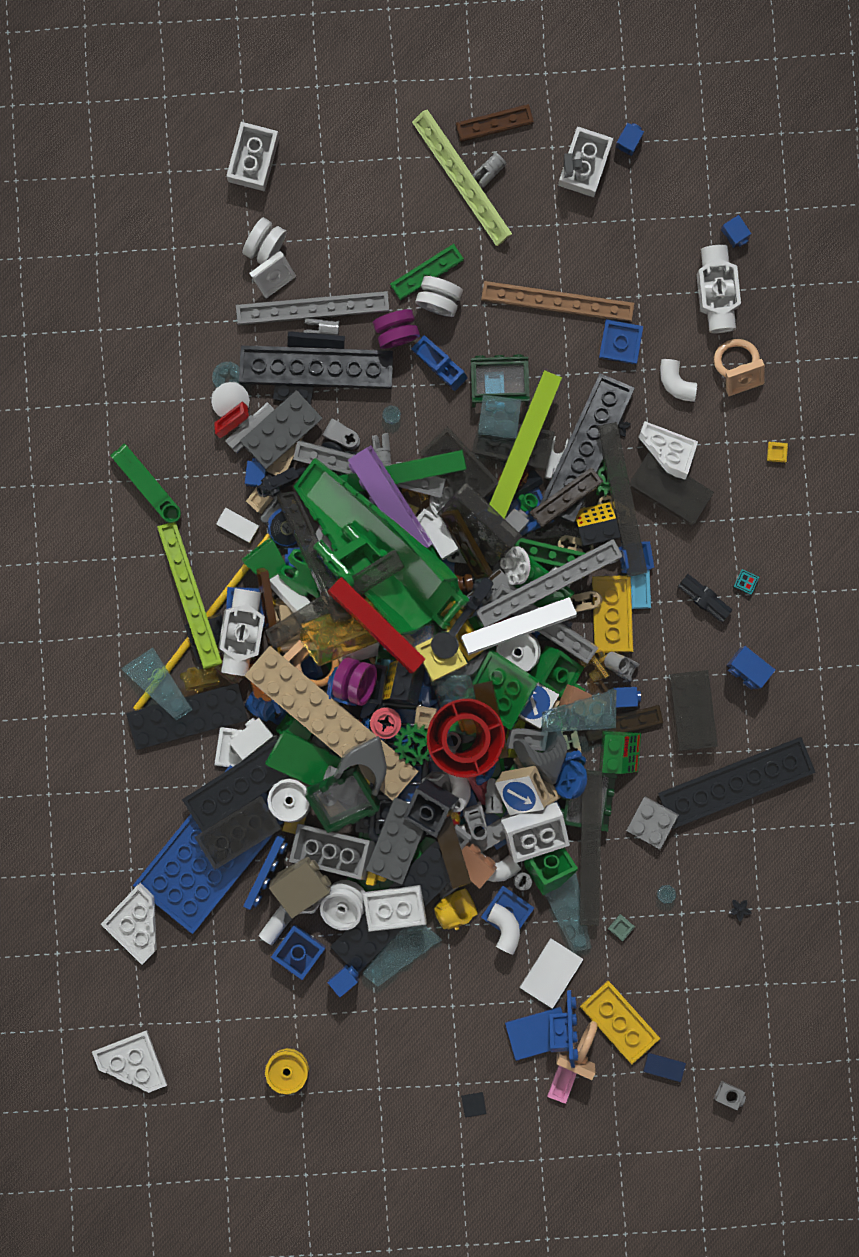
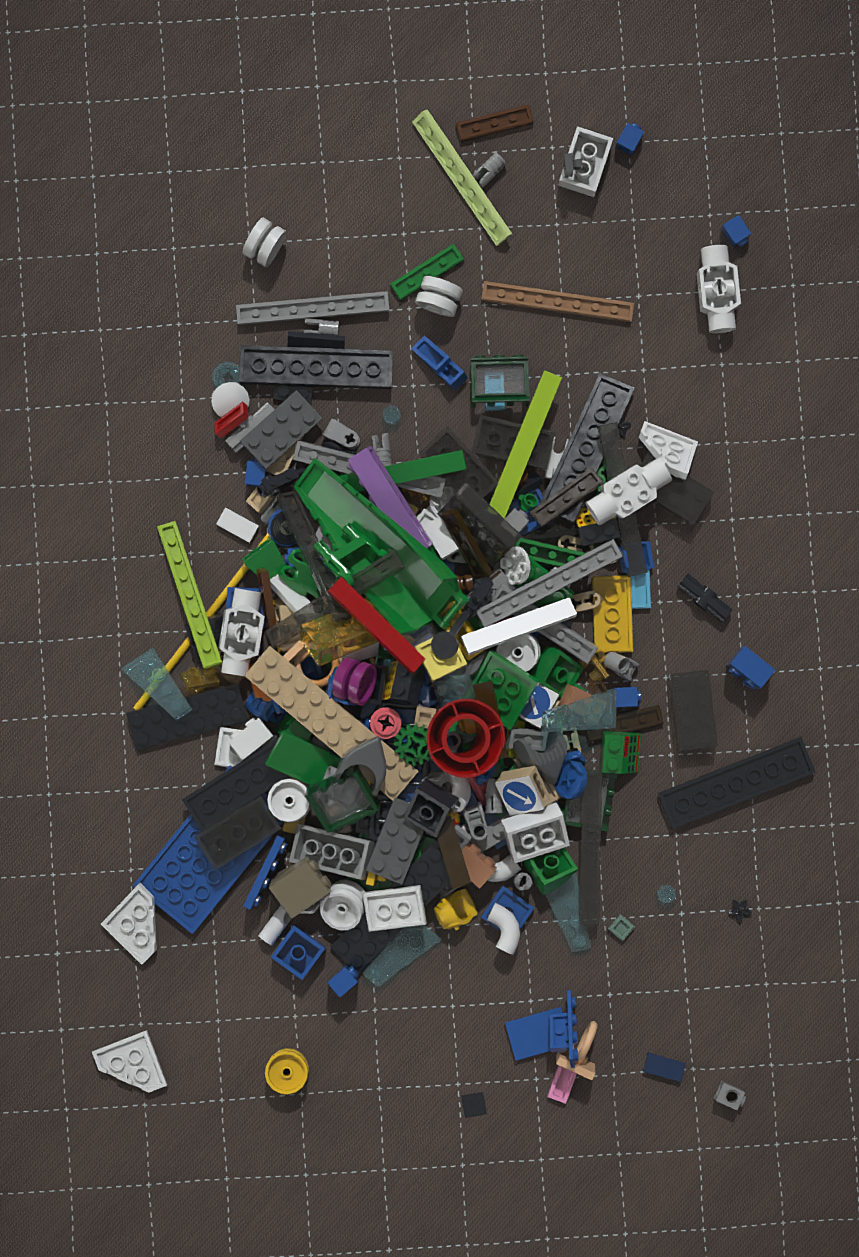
(146, 484): green piece -> none
(252, 156): white brick -> none
(272, 274): white tile -> none
(396, 329): magenta wheel -> none
(499, 416): clear light blue plate -> none
(551, 973): white tile -> none
(620, 1022): yellow tile -> none
(621, 342): blue plate -> none
(629, 491): none -> white brick
(652, 822): light grey plate -> none
(674, 384): white cylinder -> none
(744, 376): light nougat tile -> none
(746, 582): teal tile -> none
(777, 452): yellow tile -> none

